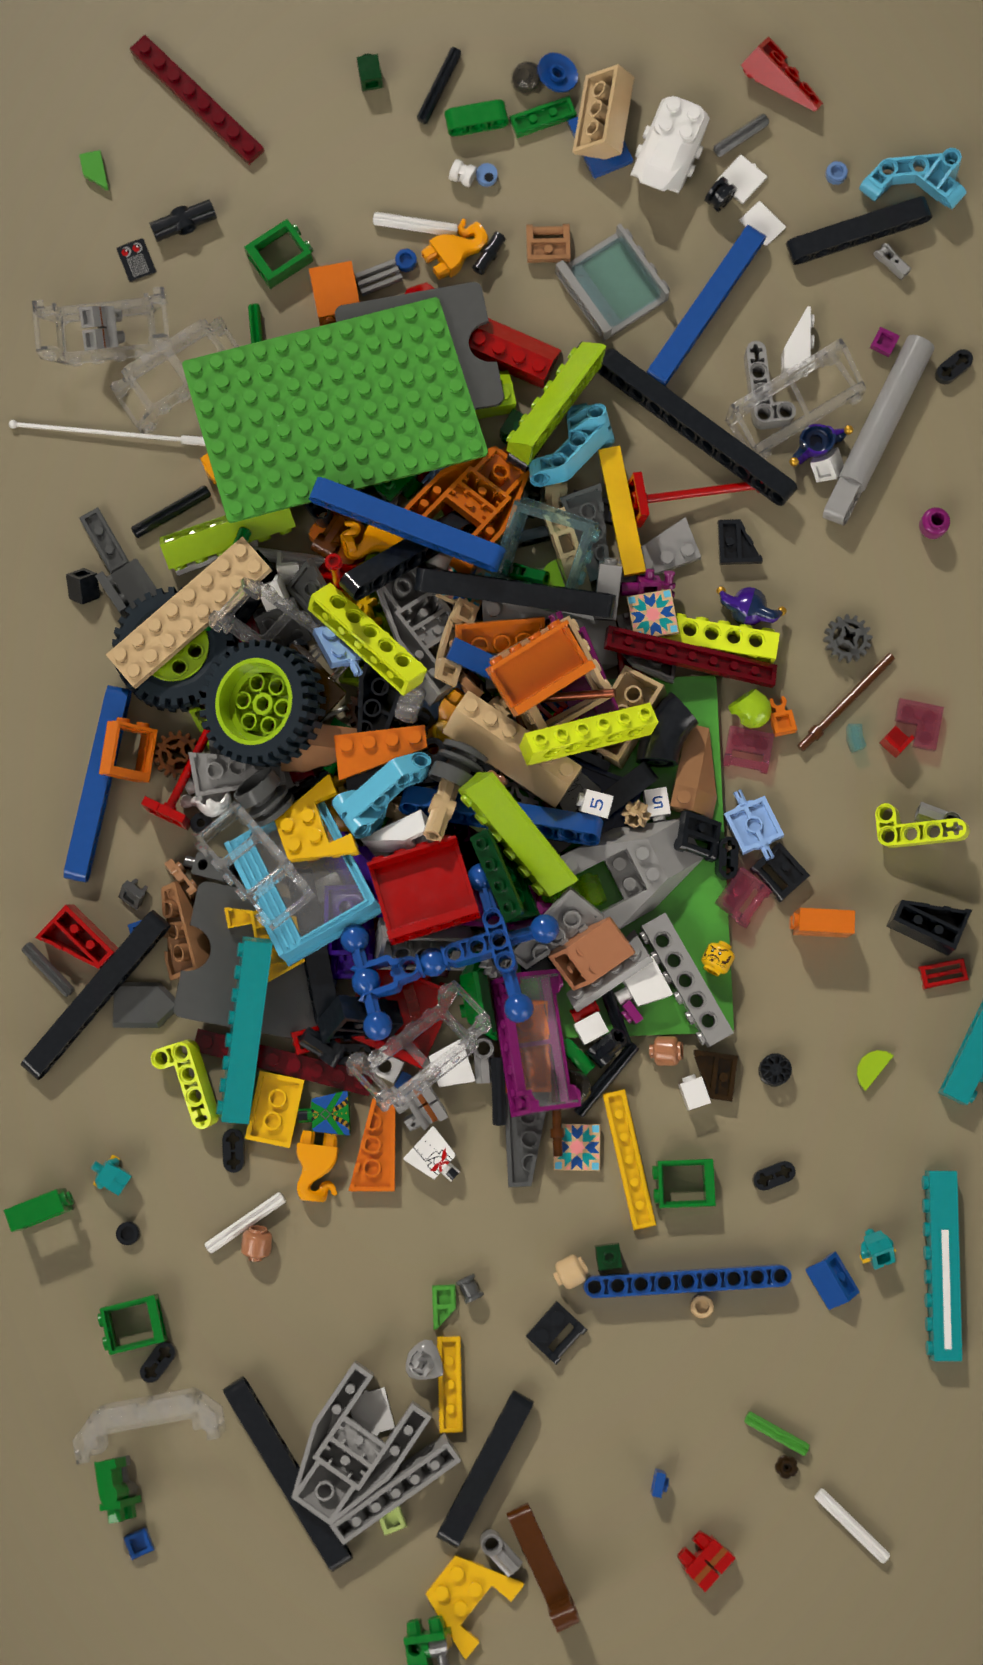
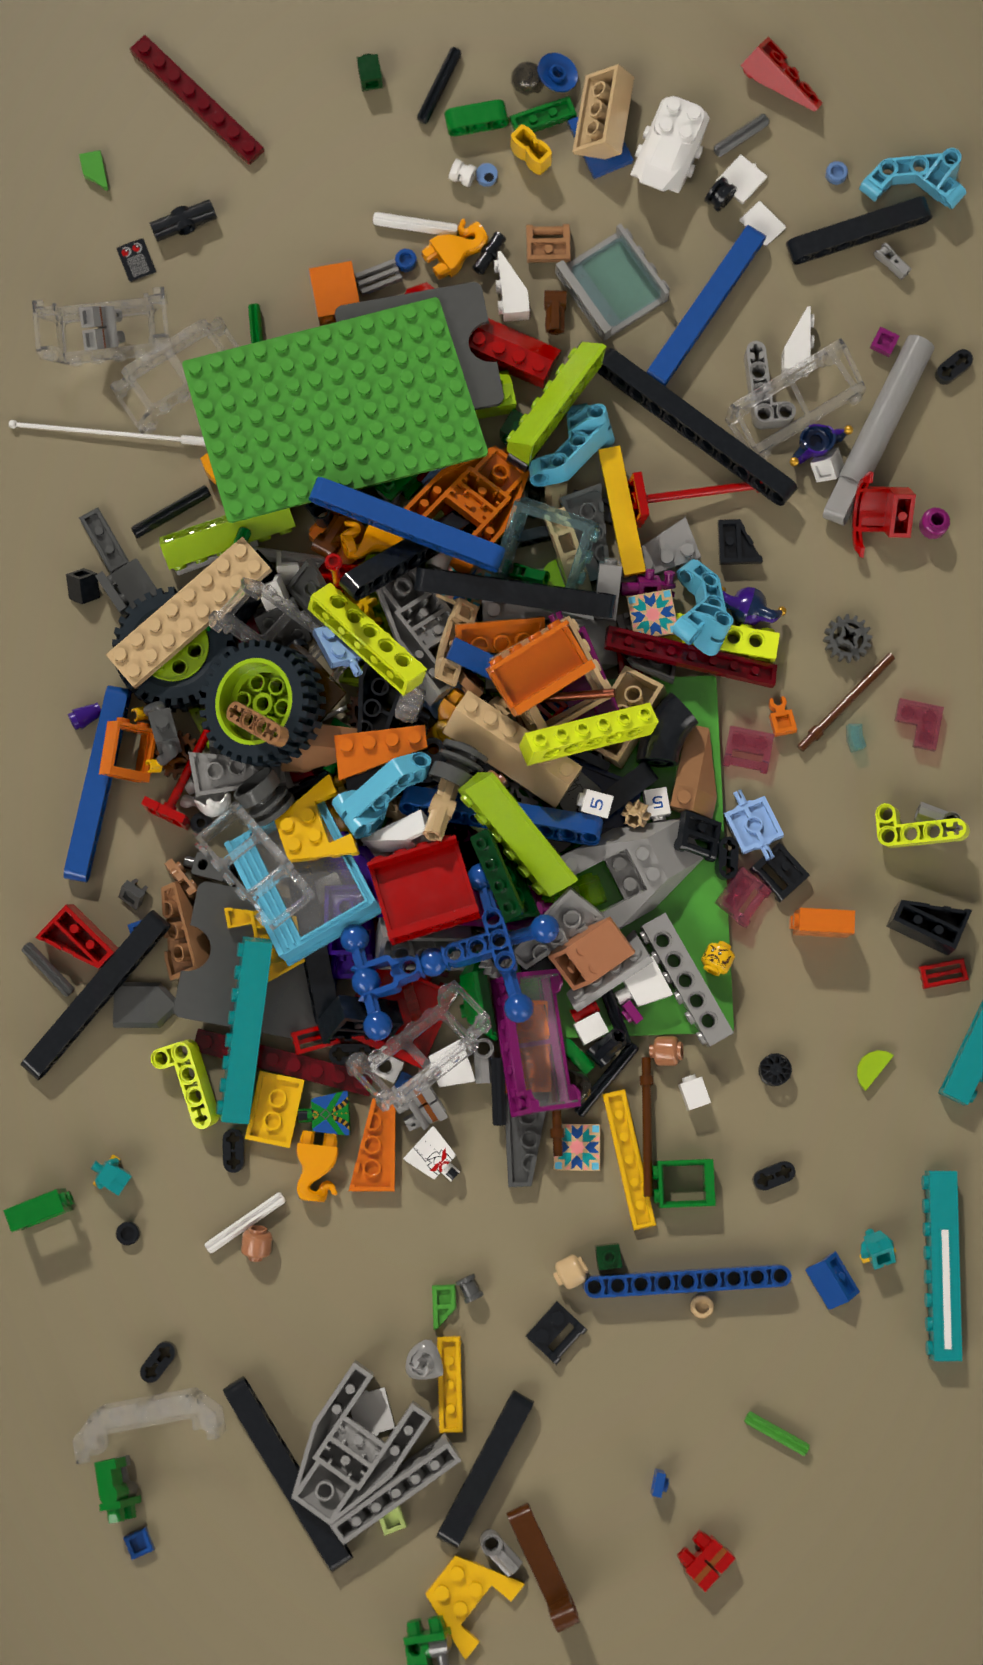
(84, 715): none -> dark purple cone
(156, 1320): green window -> none
(163, 731): none -> dark grey torso
(257, 723): none -> medium nougat beam
(287, 269): green window -> none
(329, 1053): black piece -> none
(514, 295): none -> white slope
(530, 149): none -> yellow brick
(555, 309): none -> reddish brown piece
(646, 1082): none -> reddish brown bar
(708, 621): none -> medium azure connector
(717, 1073): dark brown wing -> none
(752, 709): lime helmet -> none
(780, 1466): dark brown plate -> none
(852, 1525): white axle -> none
(881, 511): none -> red piece
(896, 741): red panel -> none

